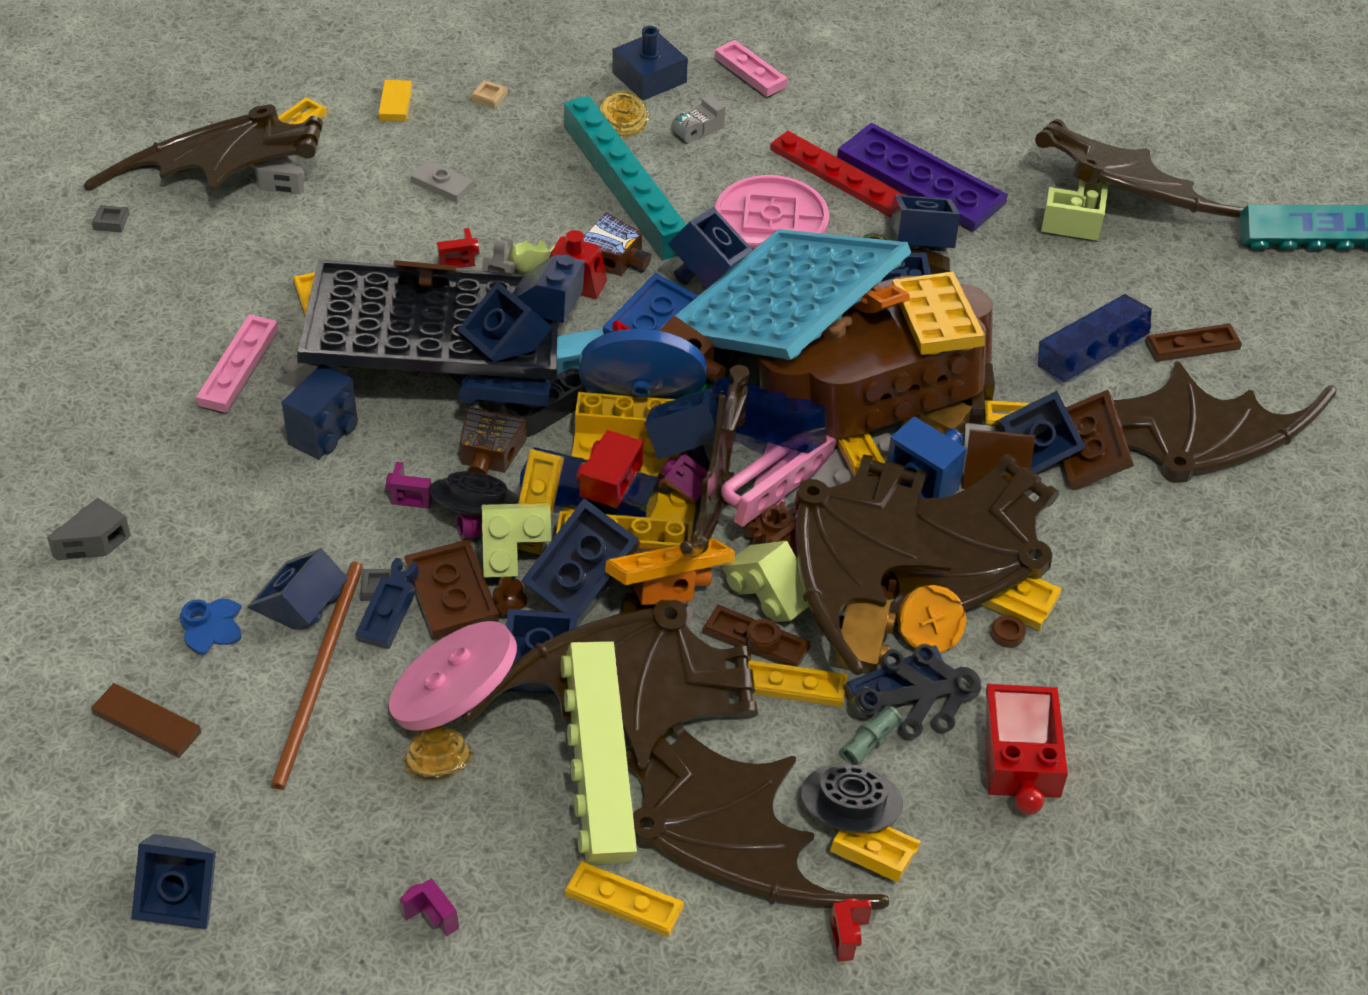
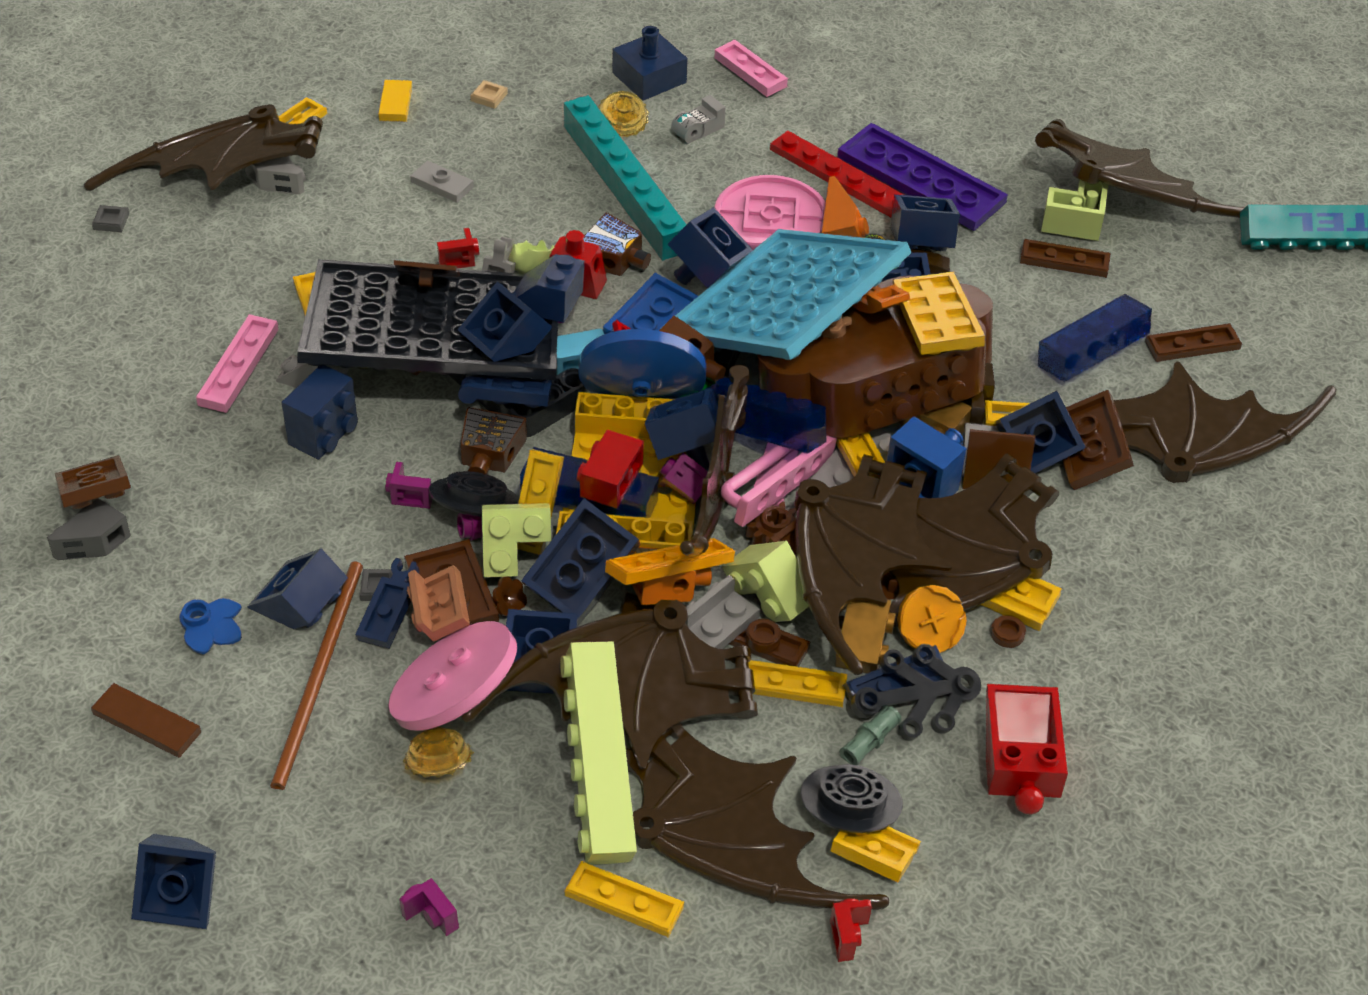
(92, 481): none -> reddish brown plate
(438, 602): none -> nougat bracket
(720, 614): none -> light grey bracket
(842, 214): none -> orange slope
(1065, 258): none -> reddish brown tile

